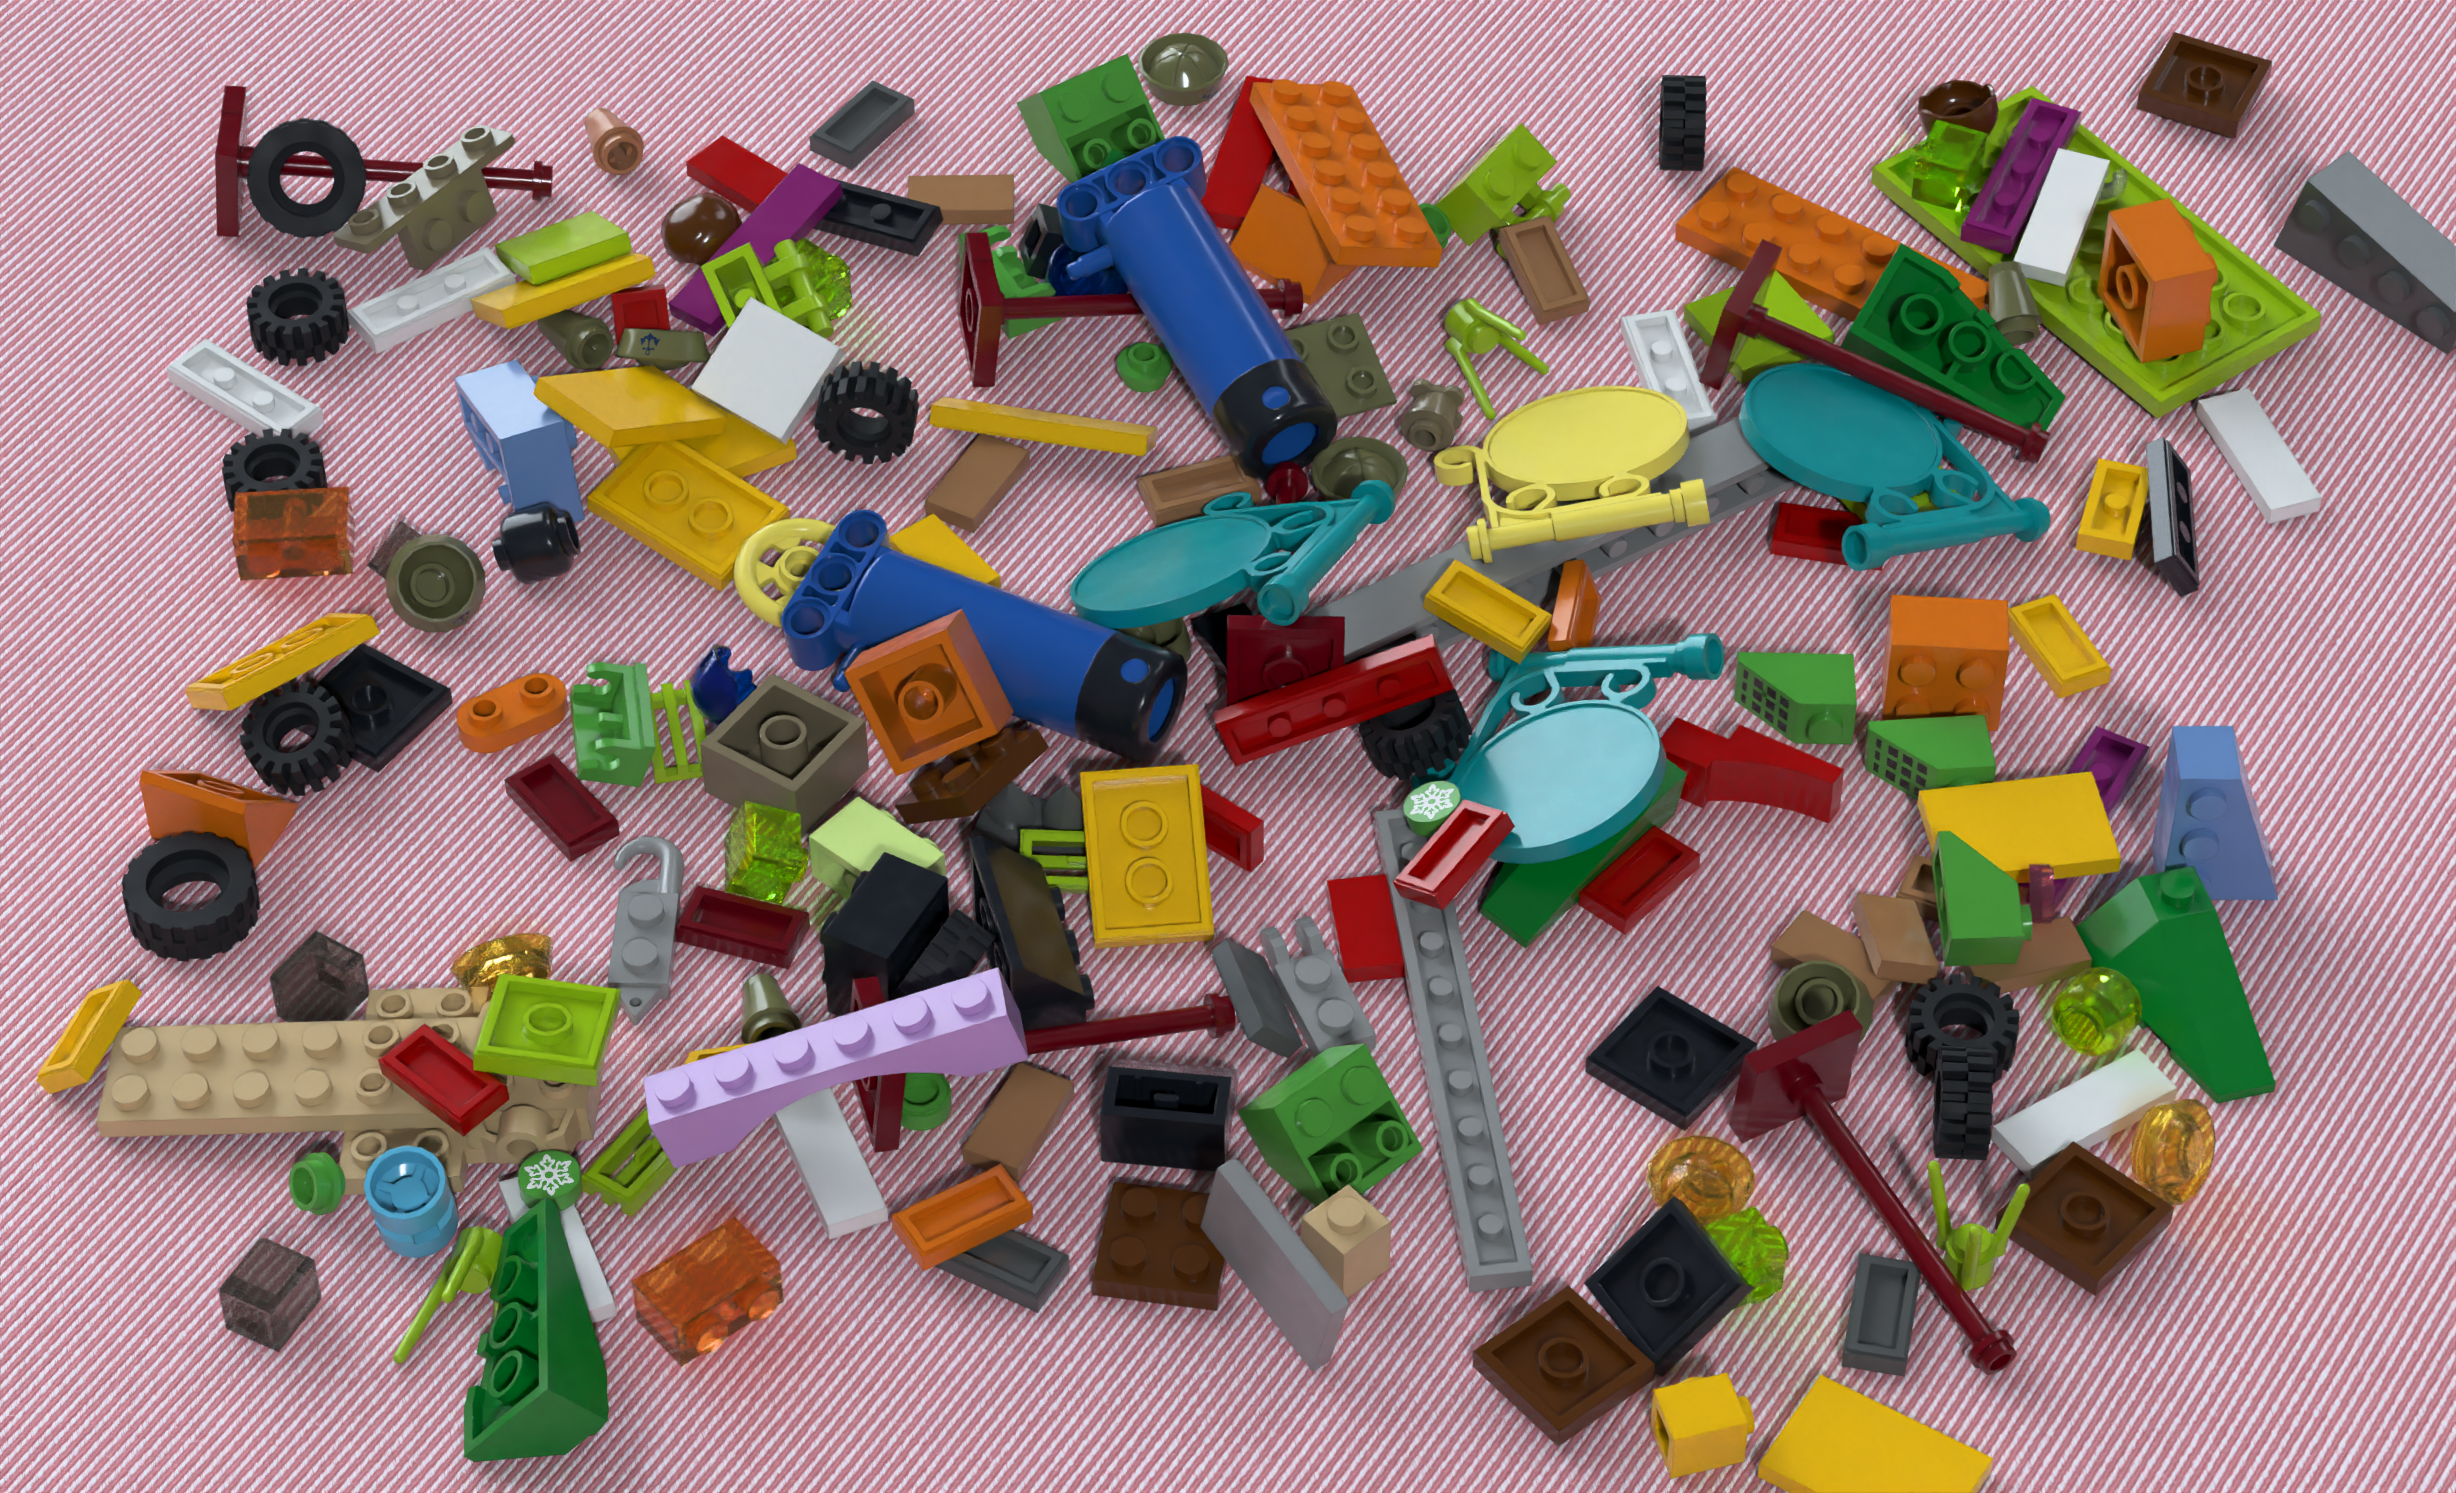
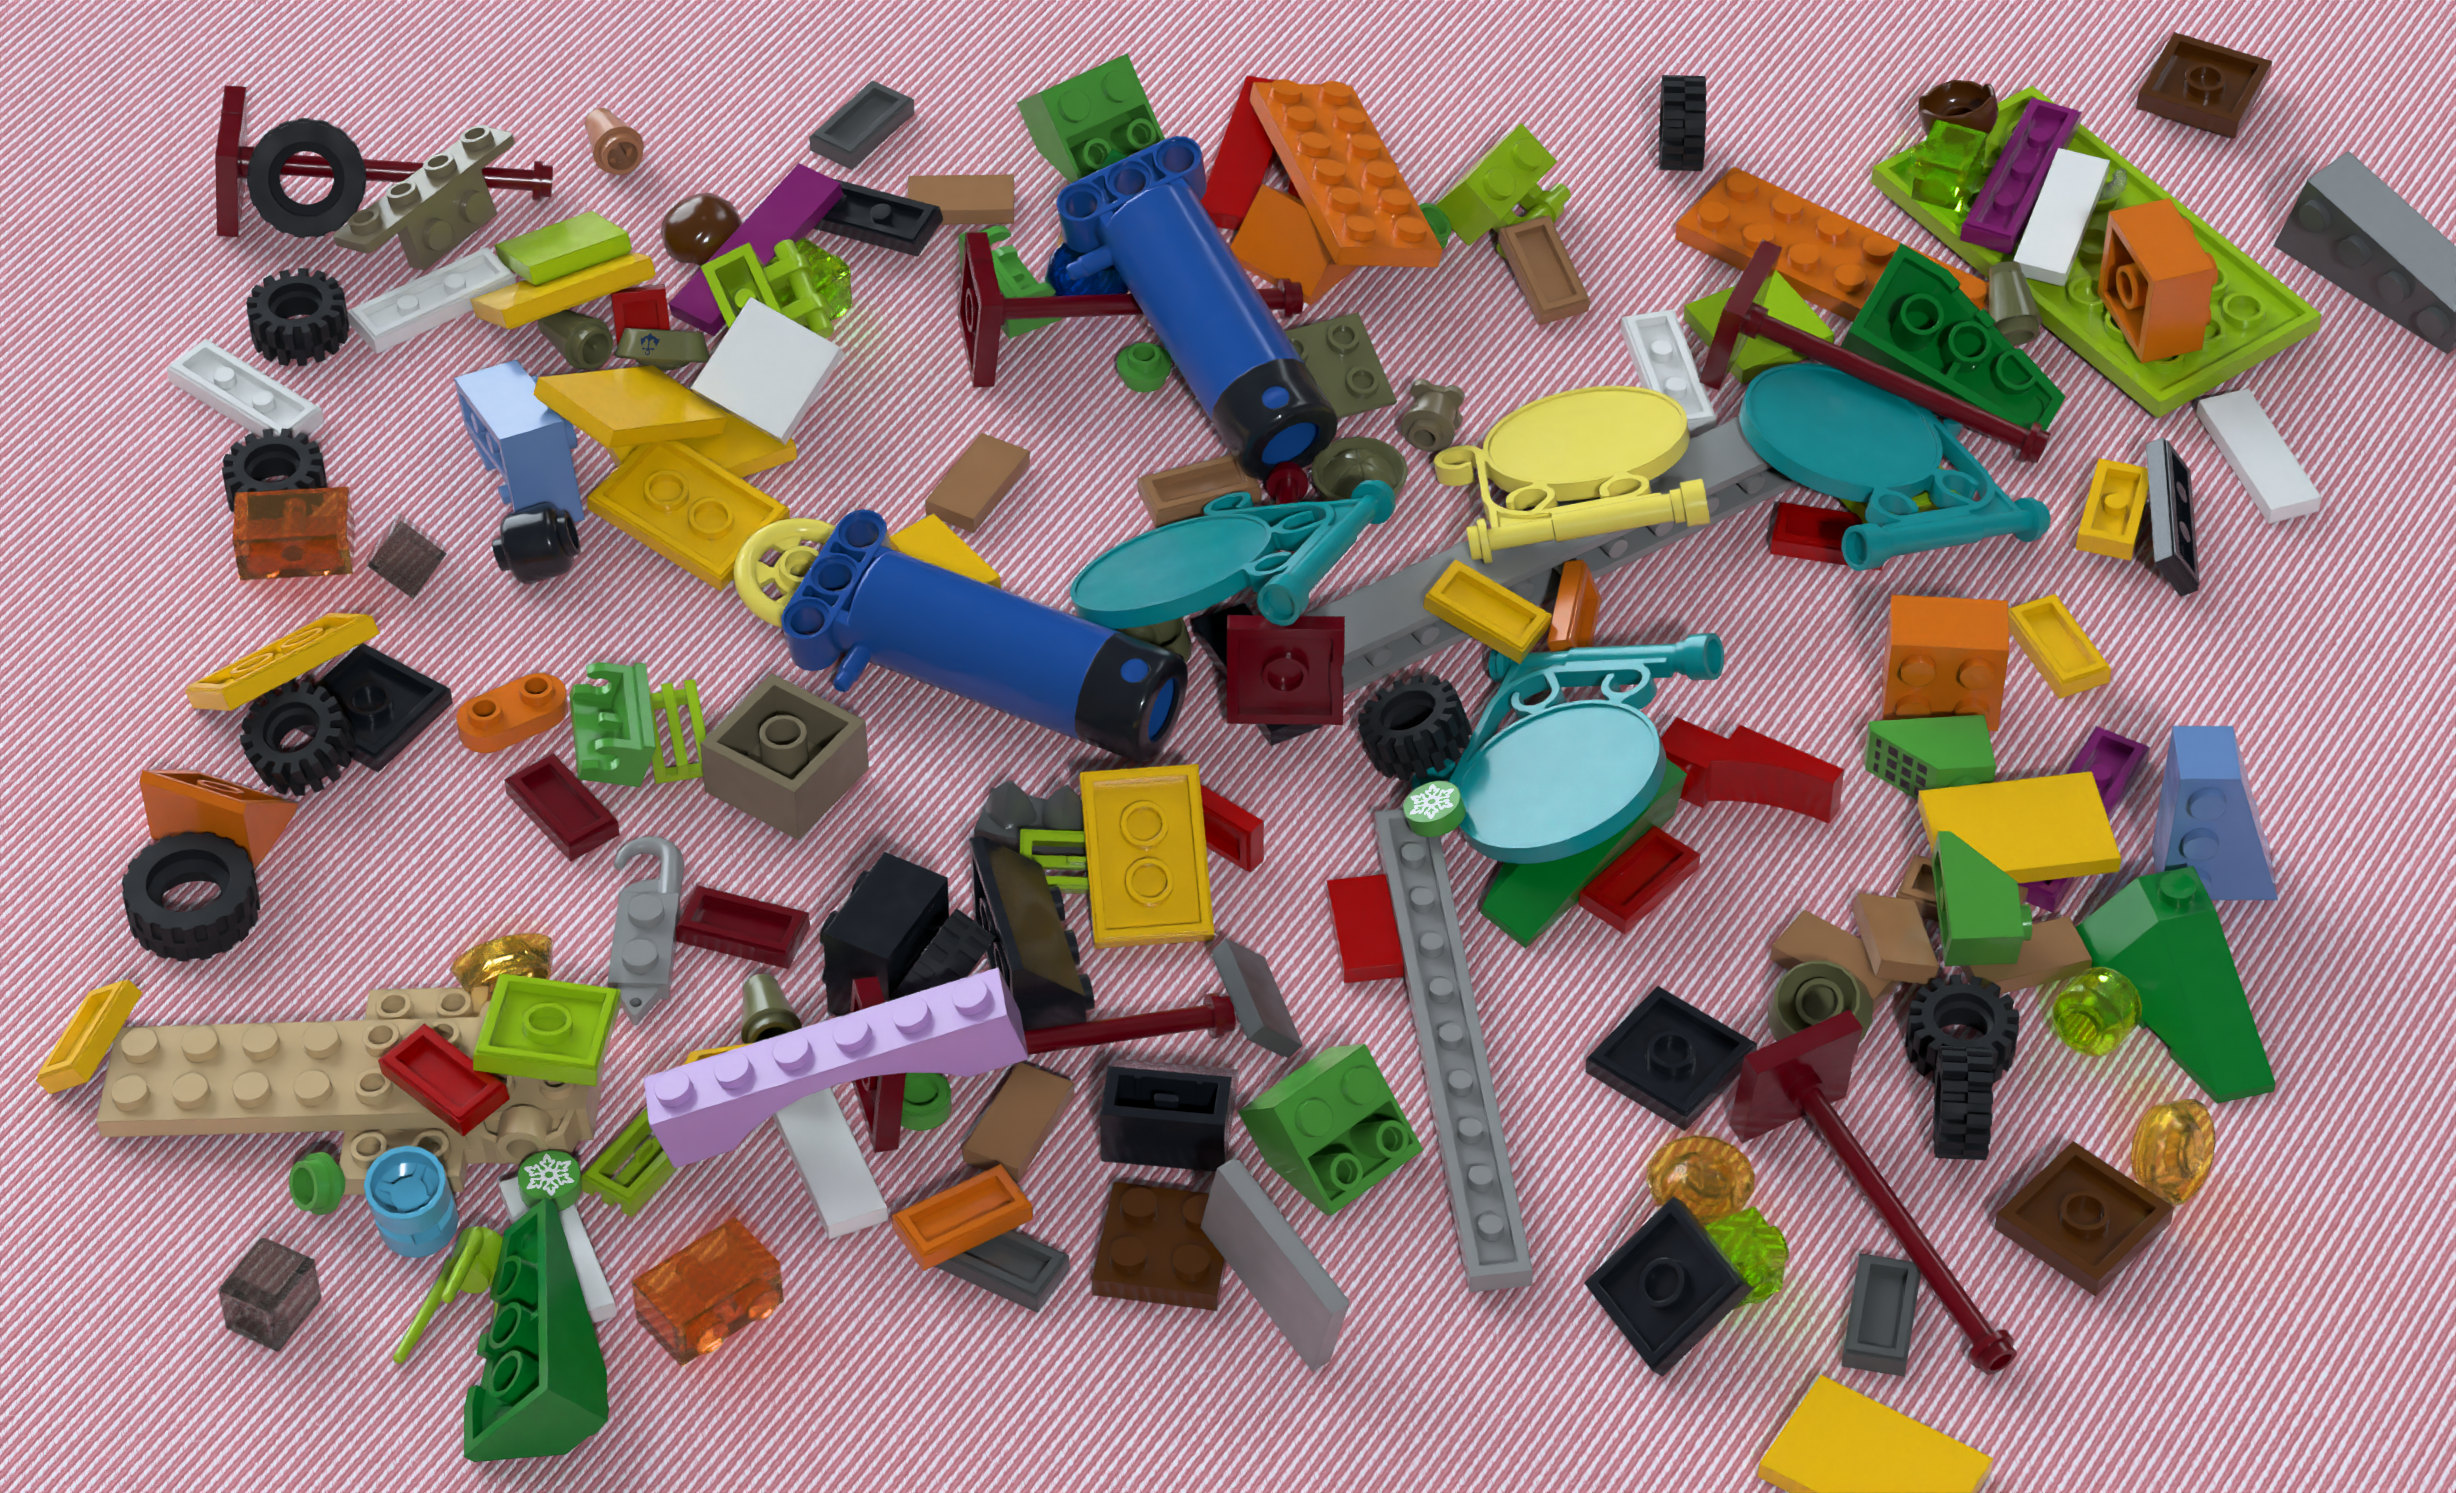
(319, 982): clear smoke panel -> none
(435, 583): olive hat -> none
(717, 688): clear blue hair -> none
(735, 173): red tile -> none
(764, 853): clear neon green brick -> none
(858, 838): yellowish green brick -> none
(872, 391): black tyre -> none
(929, 692): orange brick -> none
(970, 777): reddish brown plate -> none
(1040, 240): black plate -> none
(1043, 426): yellow tile -> none
(1183, 68): olive hat -> none
(1316, 990): light grey hinge -> none
(1333, 700): red tile -> none
(1348, 1239): tan brick -> none
(1453, 854): red tile -> none
(1478, 331): lime plant -> none
(1563, 1365): reddish brown plate -> none
(1700, 1424): yellow brick -> none
(1800, 694): bright green slope -> none
(1971, 1247): lime plant -> none
(2041, 893): clear pink tile -> none
(2083, 1112): white tile -> none

